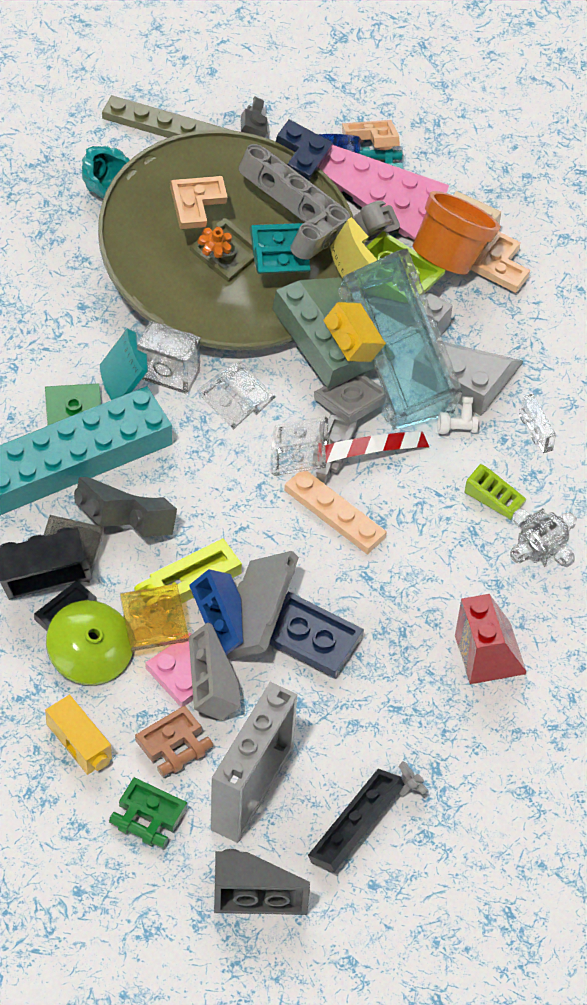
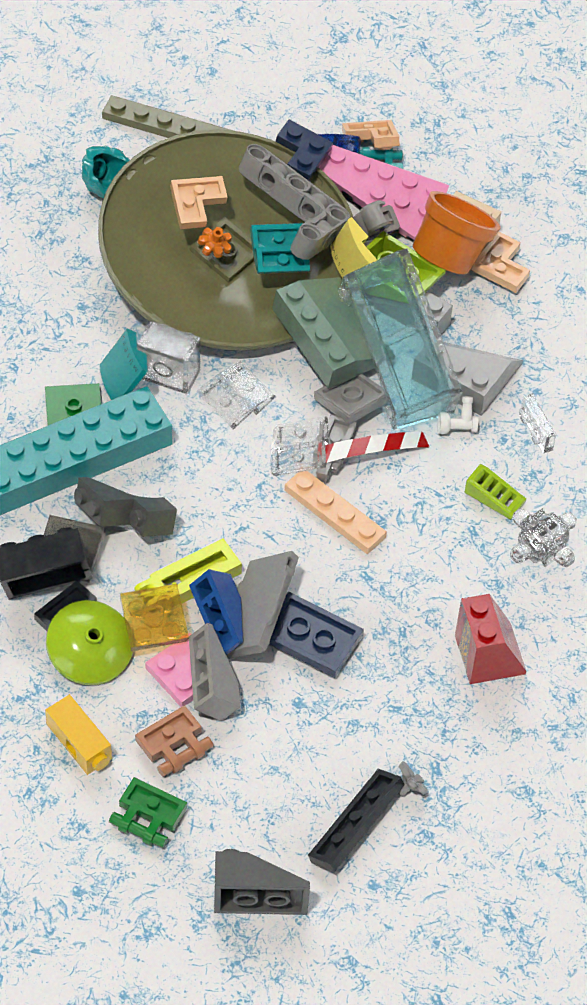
(253, 121): dark grey plate -> none
(253, 762): light grey window -> none
(354, 332): yellow brick -> none

